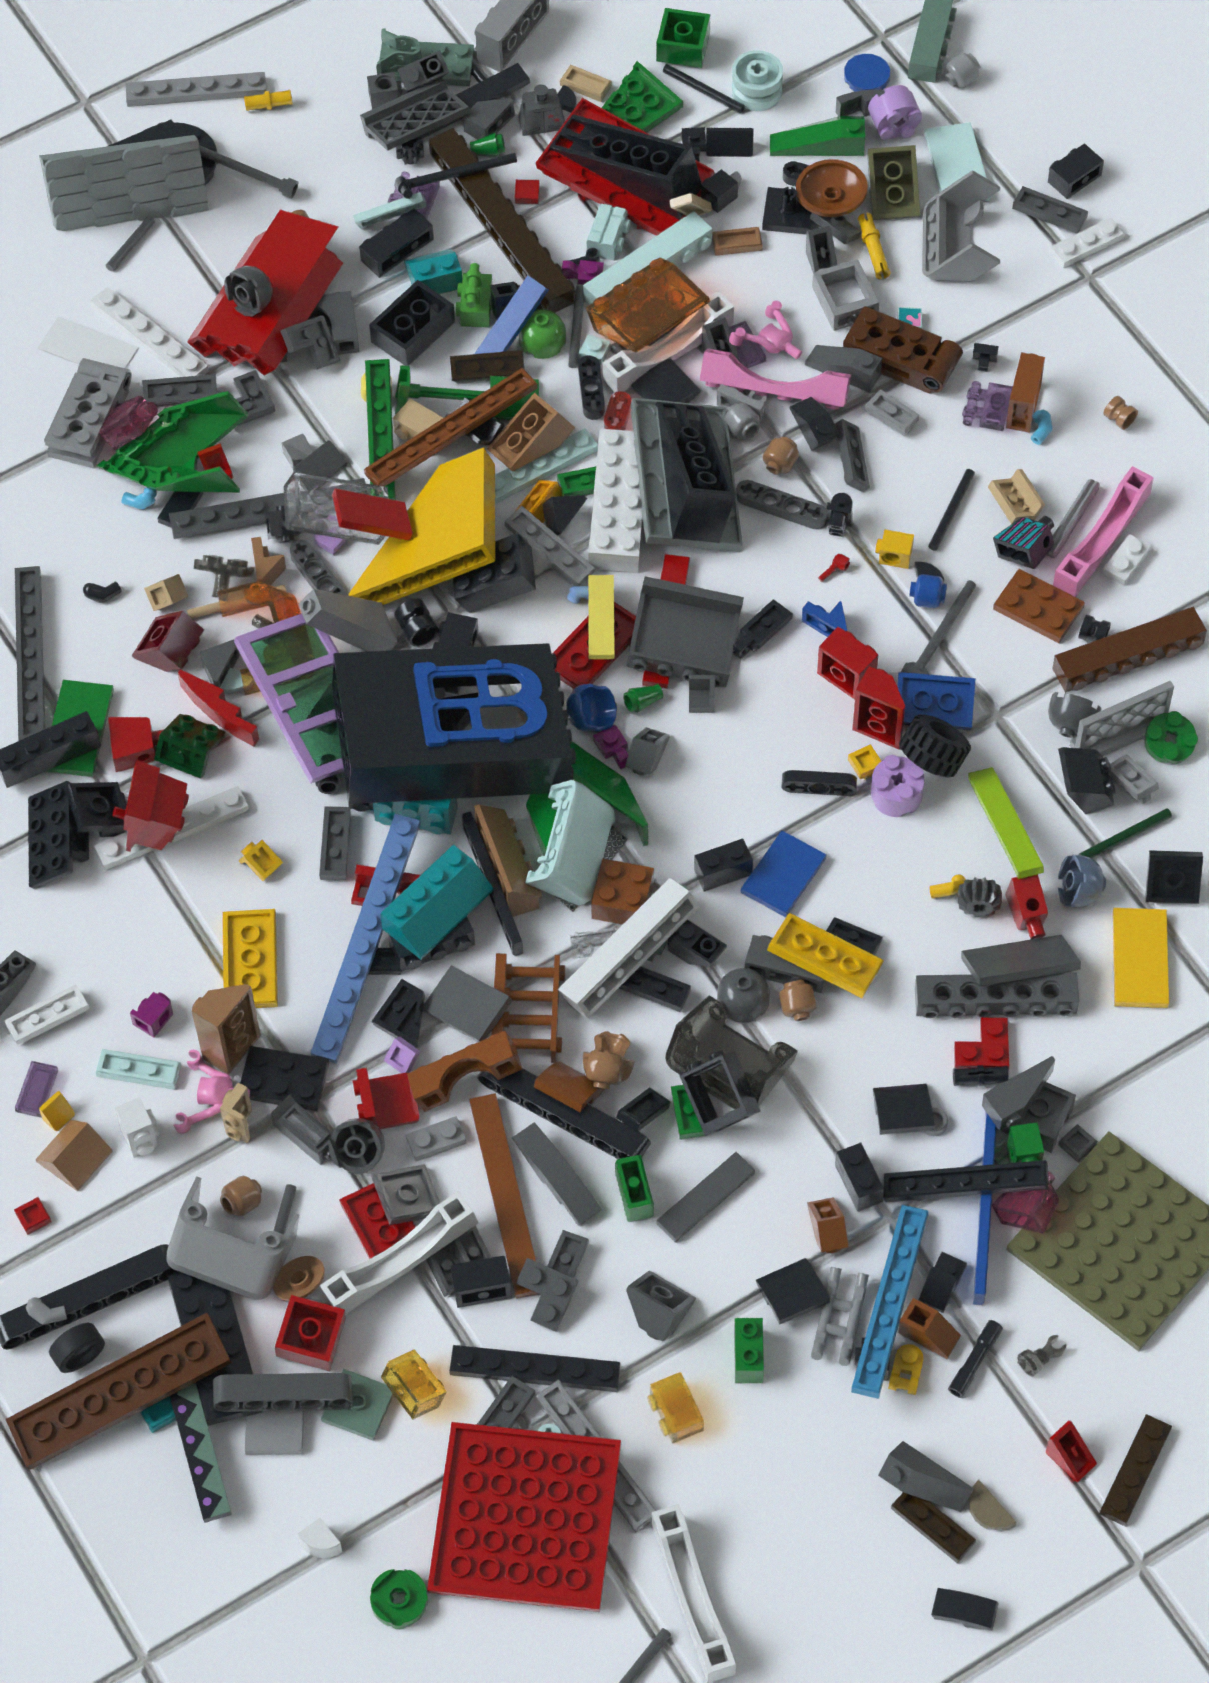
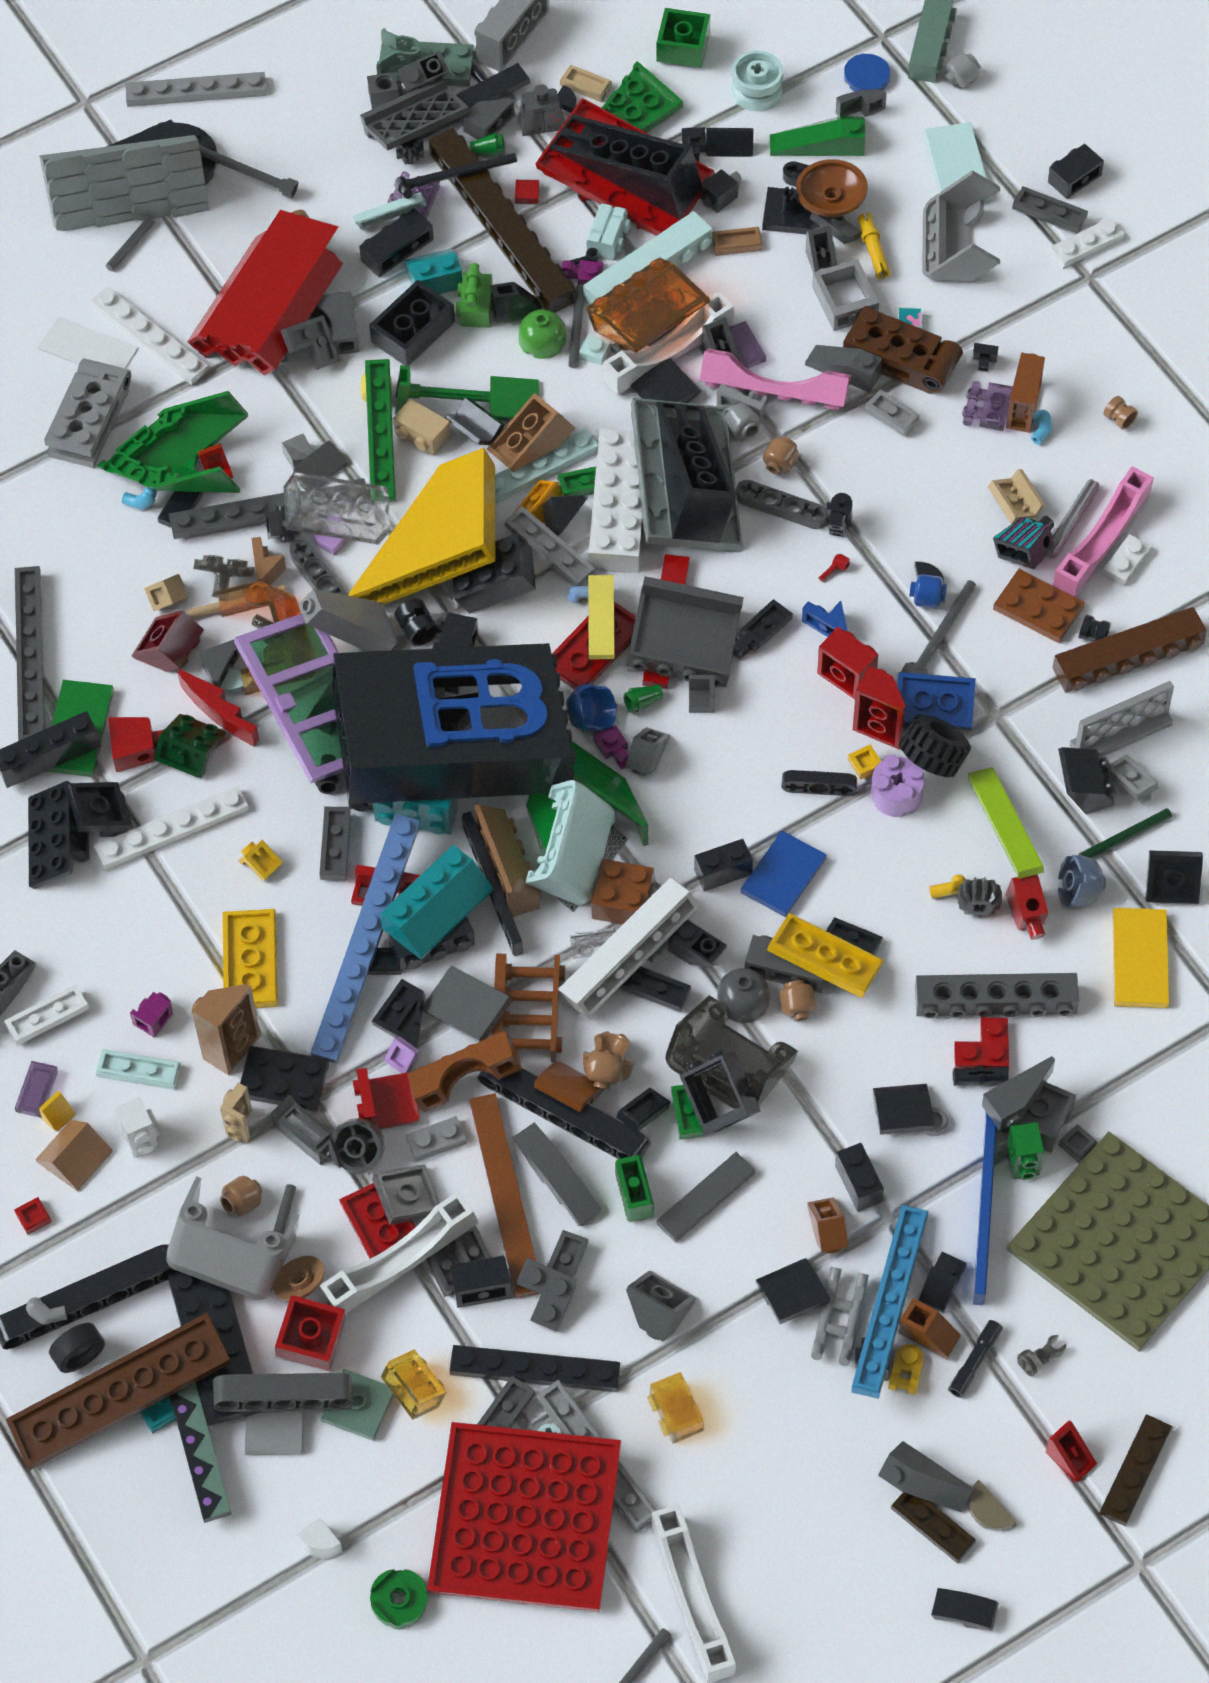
(100, 593): black arm -> none
(134, 413): clear pink torso -> none
(153, 807): red piece -> none
(179, 389): dark grey plate -> none
(210, 1092): bright pink piece -> none
(249, 290): dark grey cylinder -> none
(253, 396): dark grey plate -> none
(268, 100): yellow pin -> none
(372, 514): red tile -> none
(450, 428): dark orange tile -> none
(486, 365): dark brown tile -> none
(513, 317): tile -> none
(587, 396): black beam -> none
(622, 414): clear red beam -> none
(688, 203): tan tile -> none
(703, 88): black bar -> none
(748, 1350): green brick -> none
(770, 337): bright pink piece -> none
(814, 423): black slope -> none
(852, 455): dark grey plate -> none
(893, 182): olive slope -> none
(895, 112): lavender brick -> none
(895, 548): yellow brick -> none
(951, 509): black bar -> none
(965, 1181): black tile -> none
(1020, 960): dark grey tile -> none
(1028, 1208): clear pink torso -> none
(1068, 711): dark grey cylinder -> none
(1174, 724): green plate -> none

